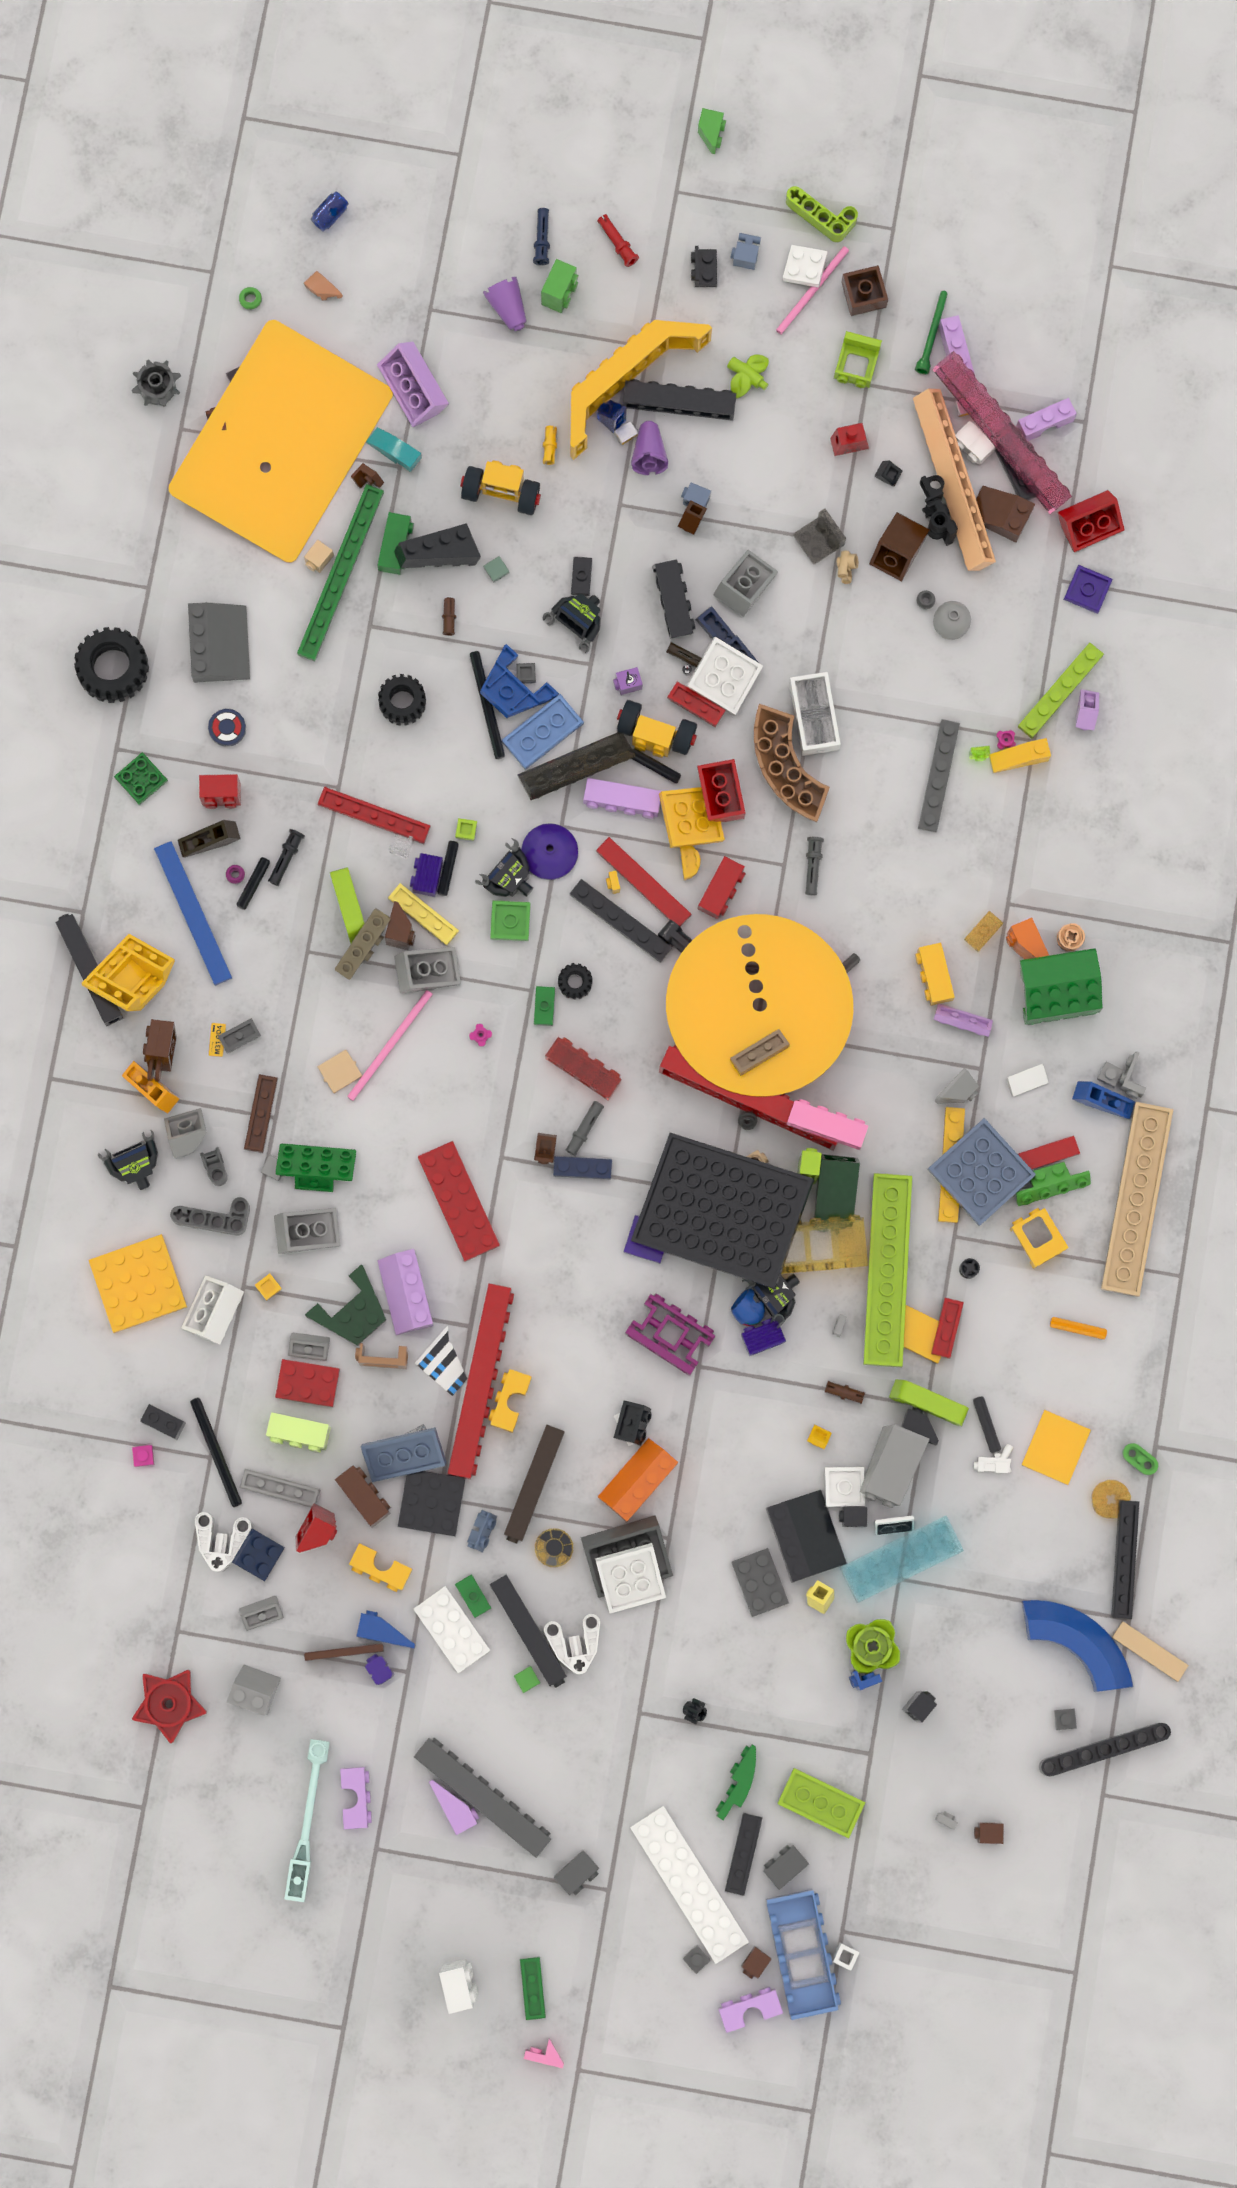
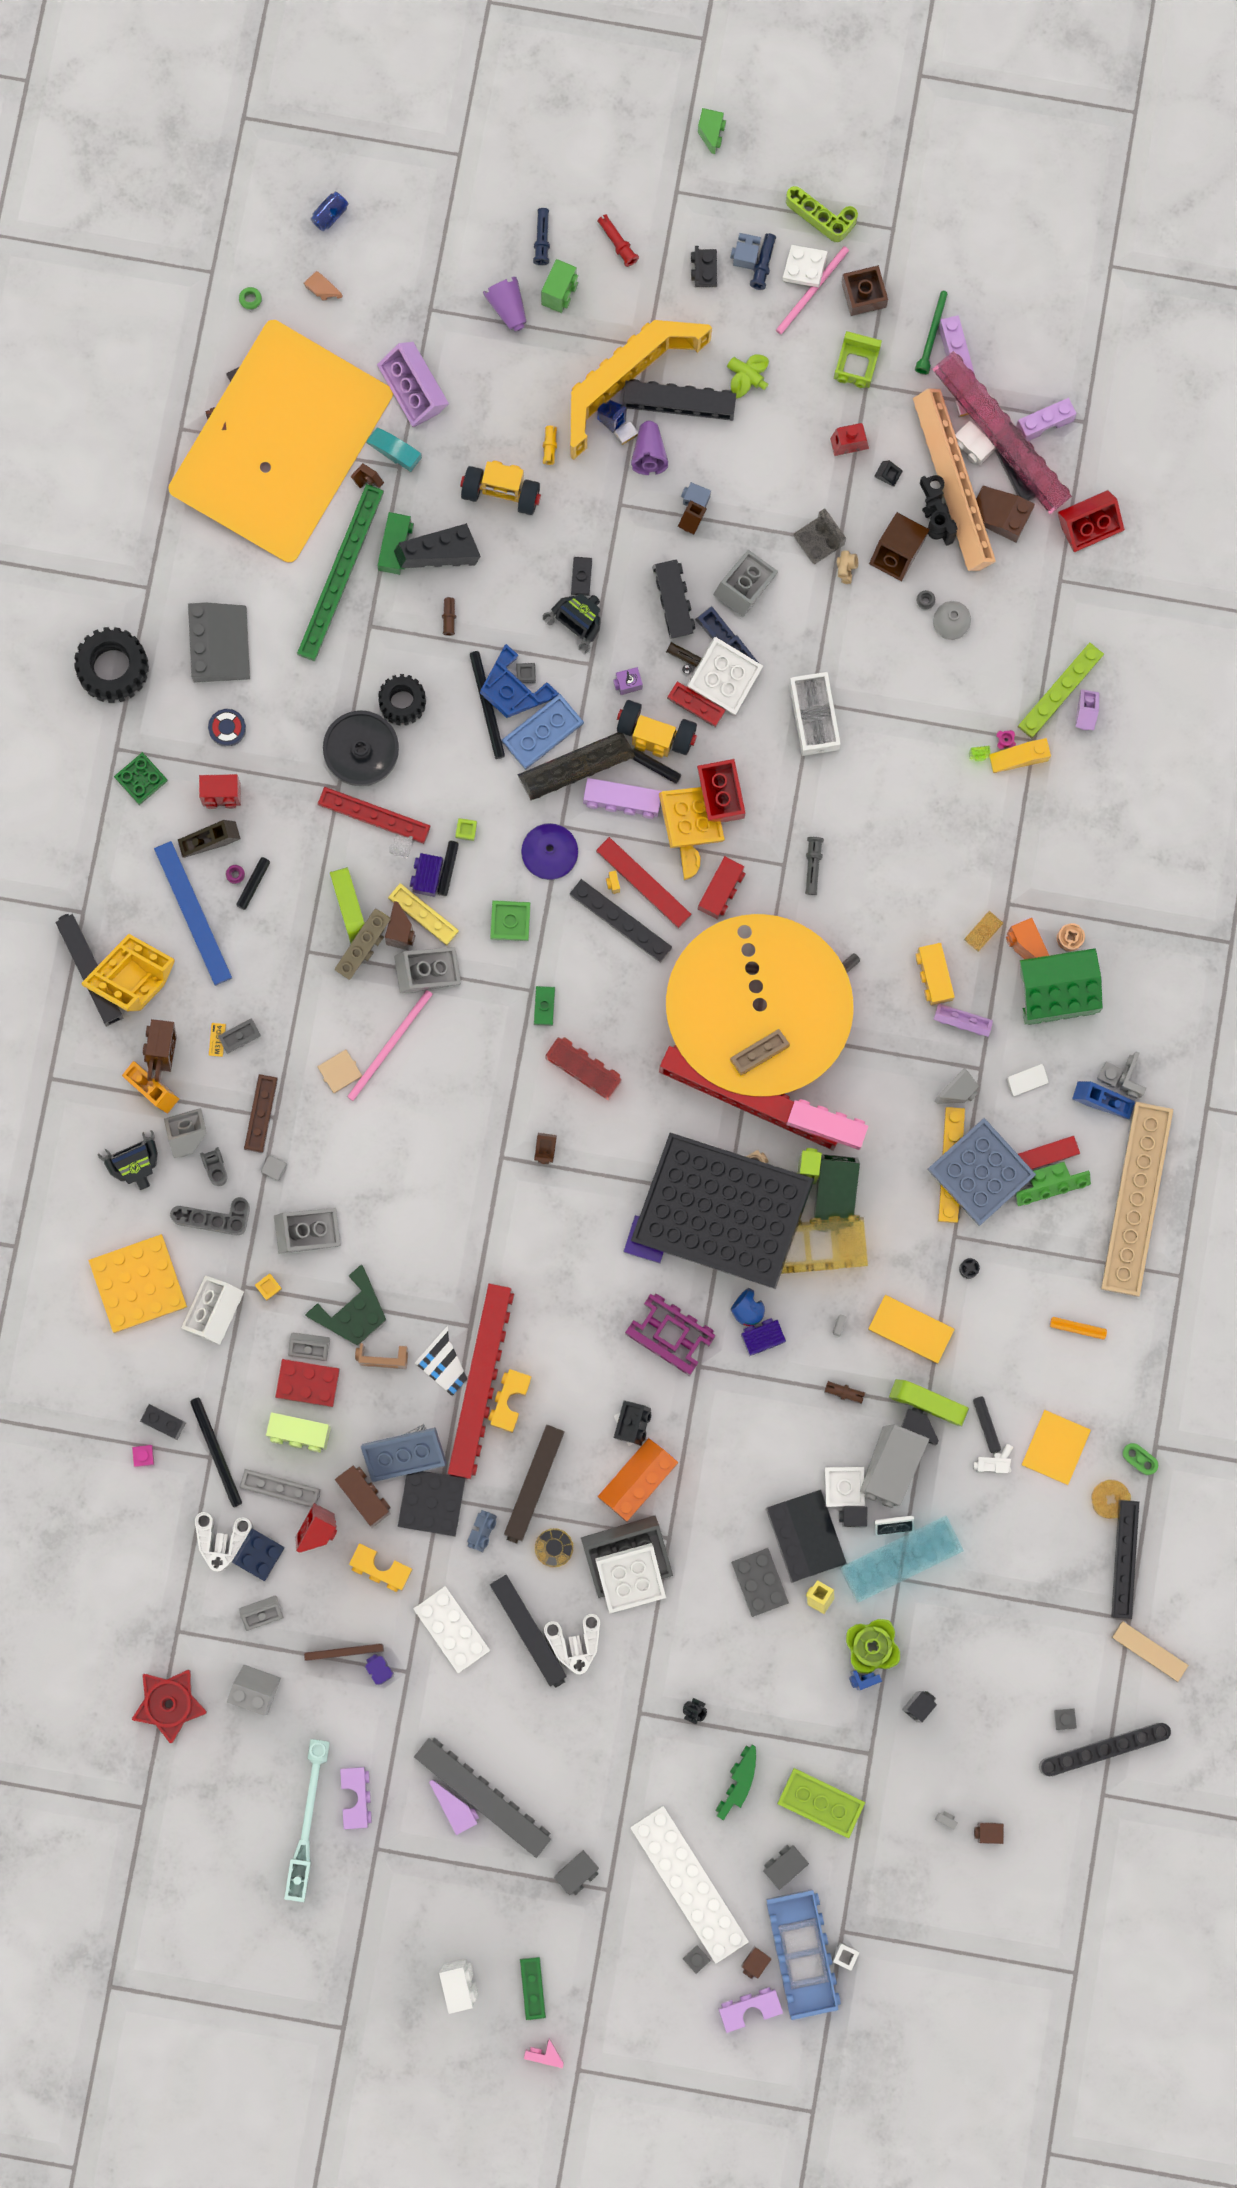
(152, 374): dark grey brick -> none
(289, 848): black pin -> none
(315, 1166): green bracket -> none
(318, 556): tan brick -> none
(360, 748): none -> black dish
(378, 1629): blue slope -> none
(405, 1292): lavender slope -> none
(458, 1201): red plate -> none
(473, 1596): green plate -> none
(485, 1035): dark pink plate -> none
(496, 569): sand green tile -> none
(509, 874): torso -> none
(527, 1679): bright green tile -> none
(575, 992): black tyre -> none
(581, 1134): dark grey pin -> none
(582, 1167): dark blue plate -> none
(674, 936): black piece -> none
(743, 1854): black tile -> none
(750, 1124): dark grey plate -> none
(762, 268): none -> dark blue pin
(777, 1301): torso -> none
(781, 765): medium nougat brick -> none
(819, 1436): yellow plate -> none
(887, 1270): lime plate -> none
(938, 775): dark grey plate -> none
(947, 1328): red tile -> none
(1046, 1251): yellow window -> none
(1081, 1637): blue brick -> none
(1088, 589): dark purple tile -> none

